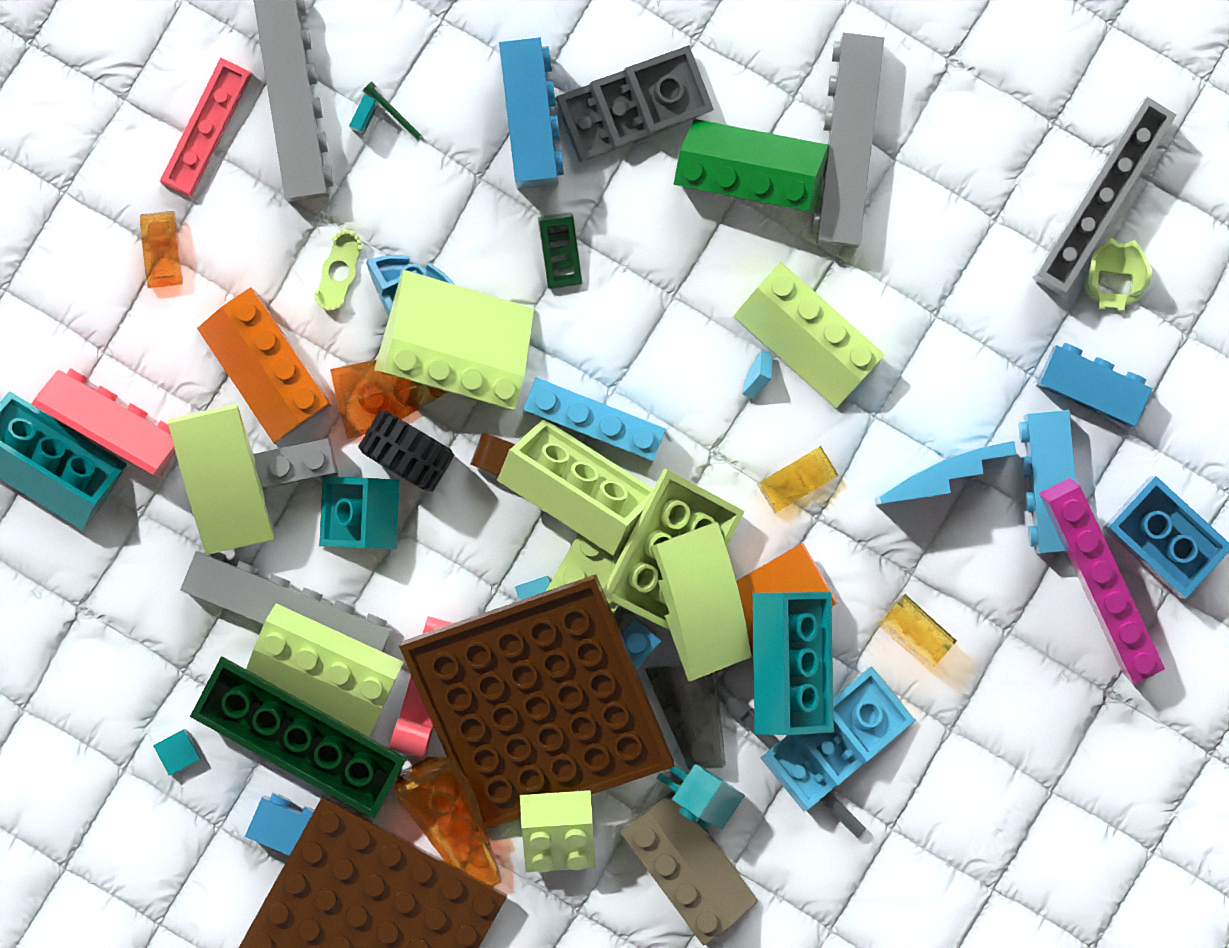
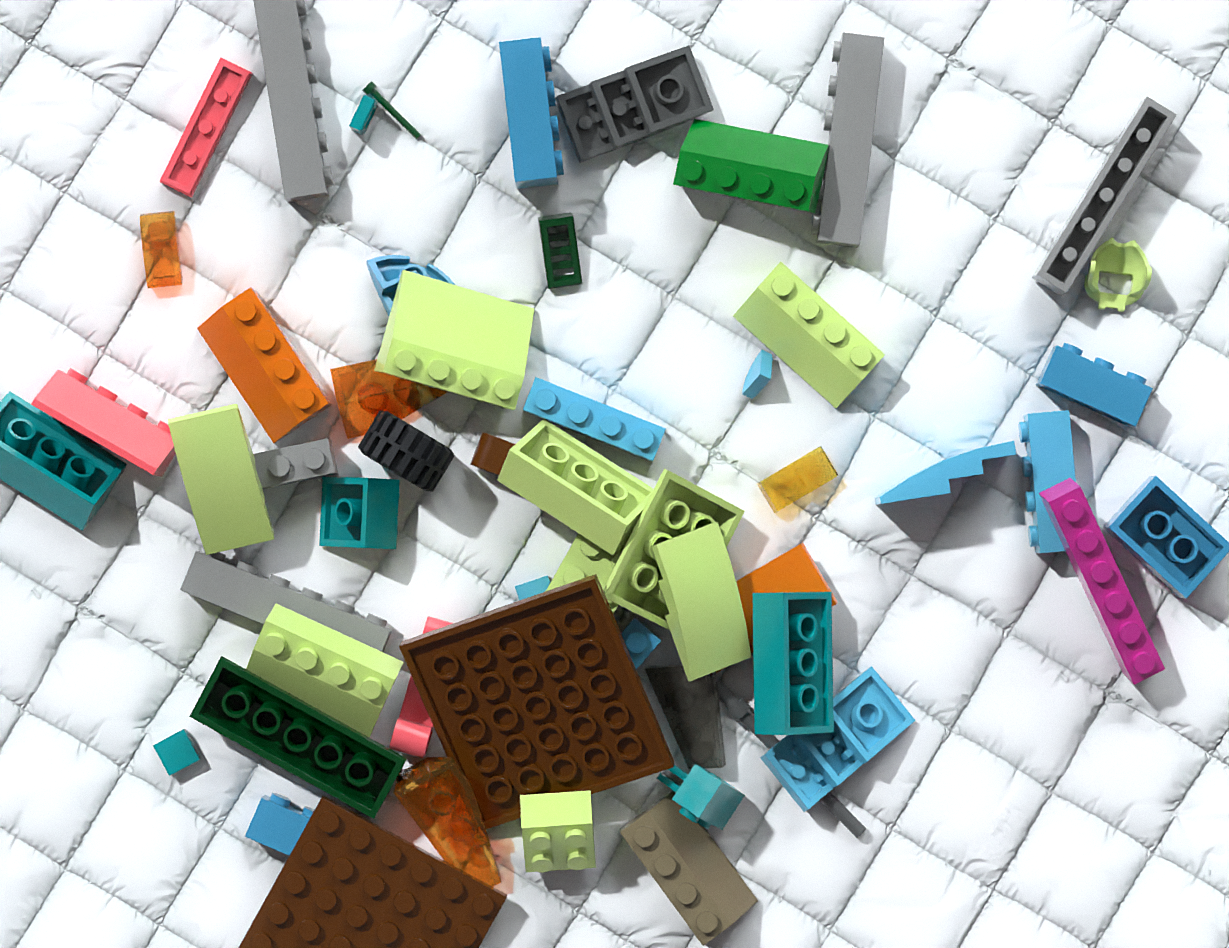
(346, 249): yellowish green piece -> none
(916, 632): clear yellow brick -> none

